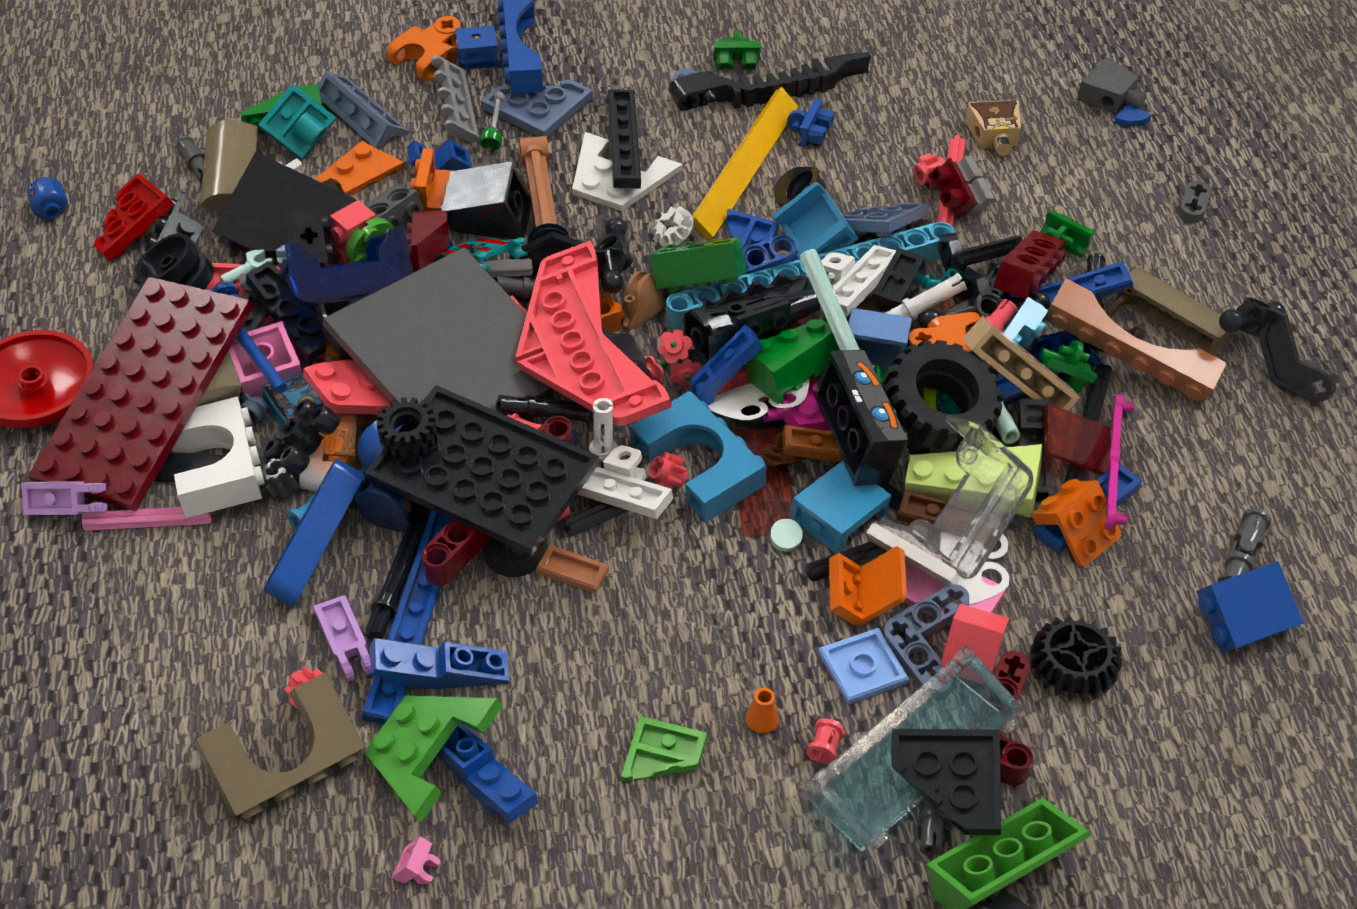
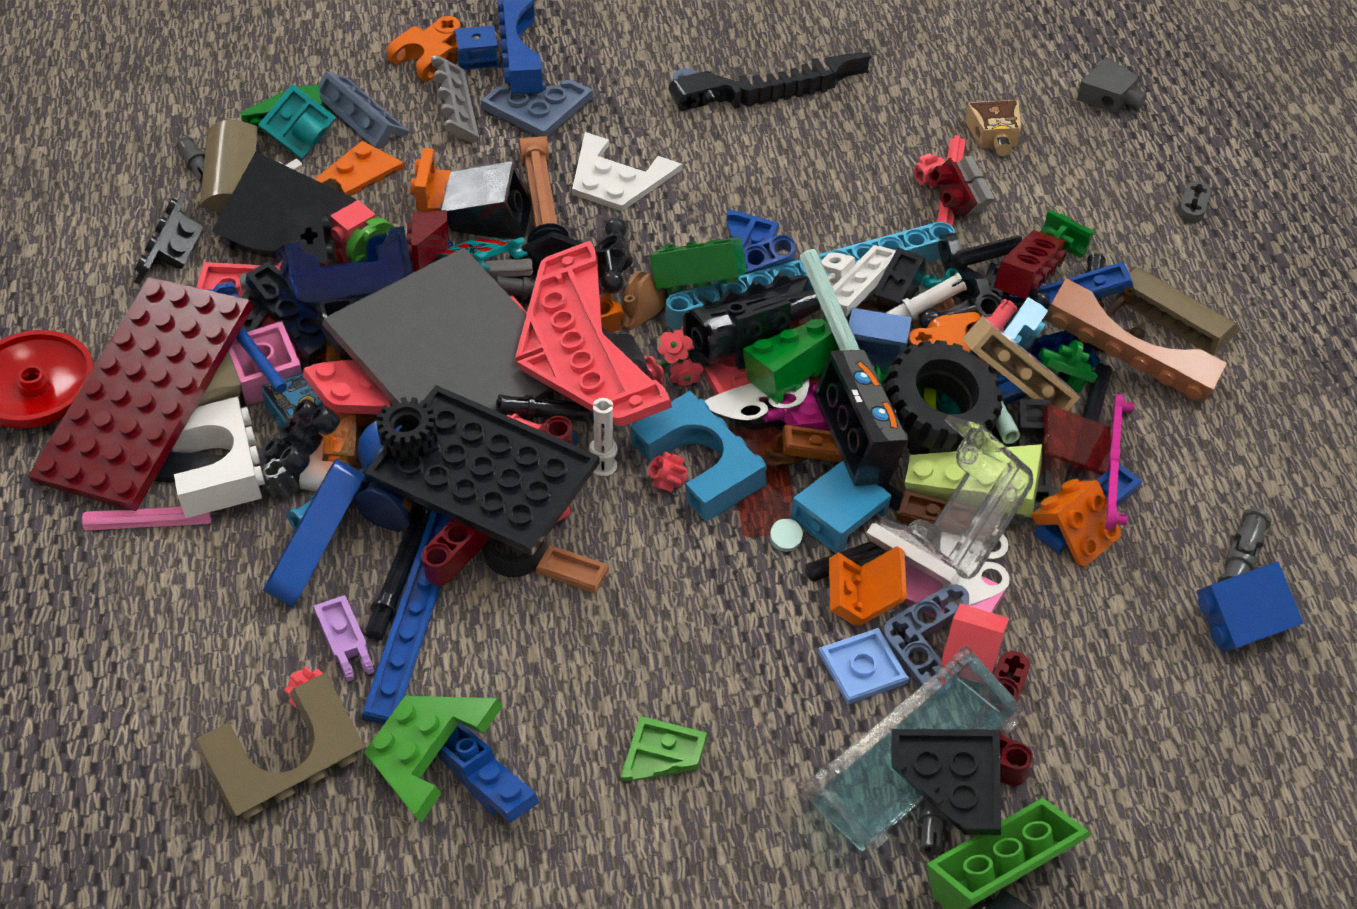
(47, 196): blue head -> none
(60, 498): lavender hinge -> none
(137, 208): red plate -> none
(176, 261): black wheel -> none
(254, 259): light aqua bar -> none
(256, 407): sand blue plate -> none
(396, 205): dark grey brick -> none
(412, 861): bright pink tile -> none
(438, 668): blue slope -> none
(447, 157): blue slope -> none
(491, 136): green hinge -> none
(591, 517): black axle -> none
(624, 139): black tile -> none
(625, 485): white plate -> none
(672, 235): white gear -> none
(725, 364): blue plate -> none
(736, 49): green hips -> none
(743, 164): yellow tile -> none
(763, 713): orange cone -> none
(794, 182): black piece -> none
(811, 123): blue hips -> none
(815, 221): dark azure panel -> none
(825, 740): coral bush -> none
(885, 219): sand blue plate -> none
(1064, 668): black gear -> none
(1132, 116): blue tile -> none
(1278, 347): black piece -> none

